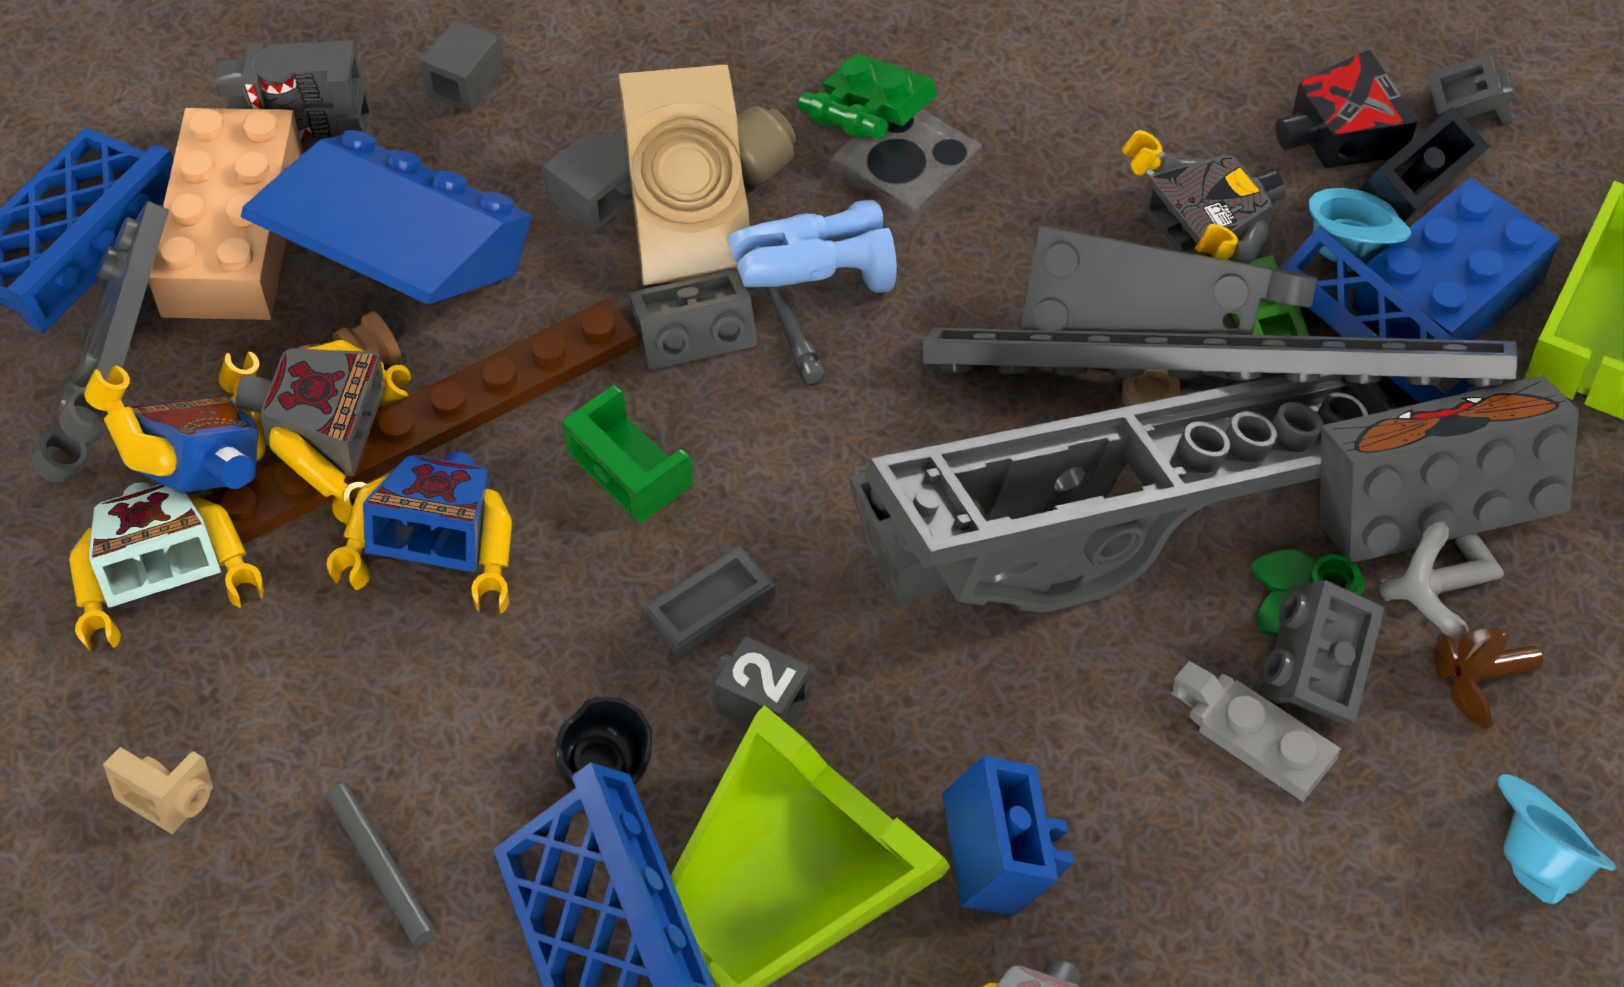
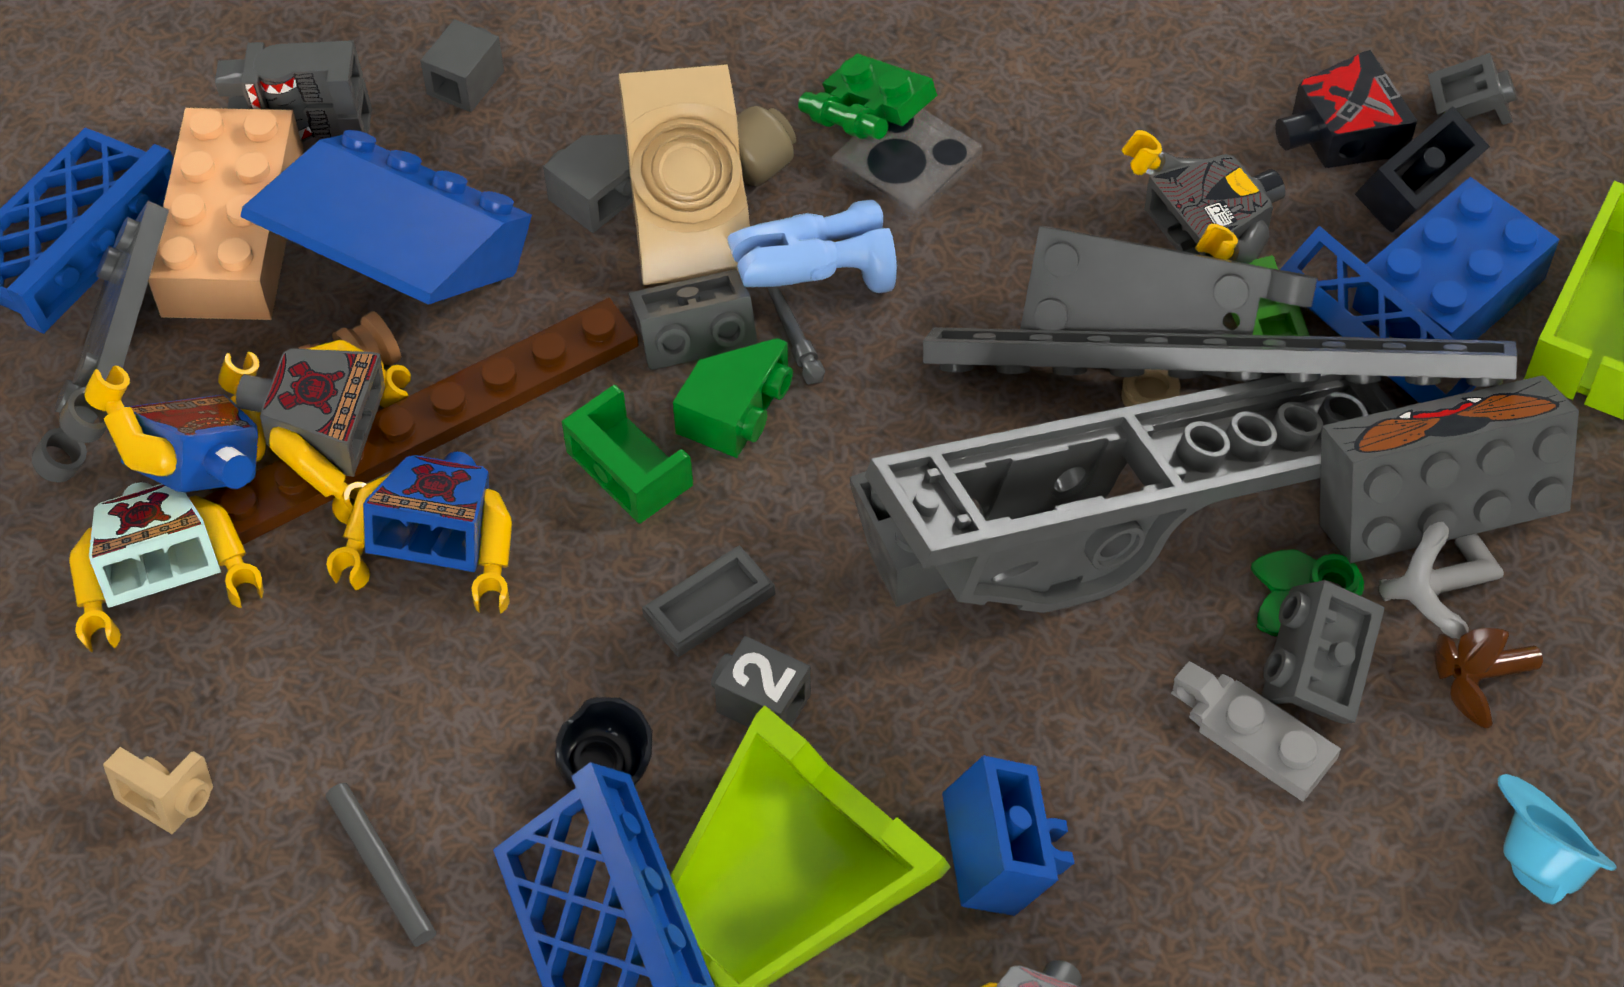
(729, 395): none -> green slope
(1356, 221): medium azure piece -> none

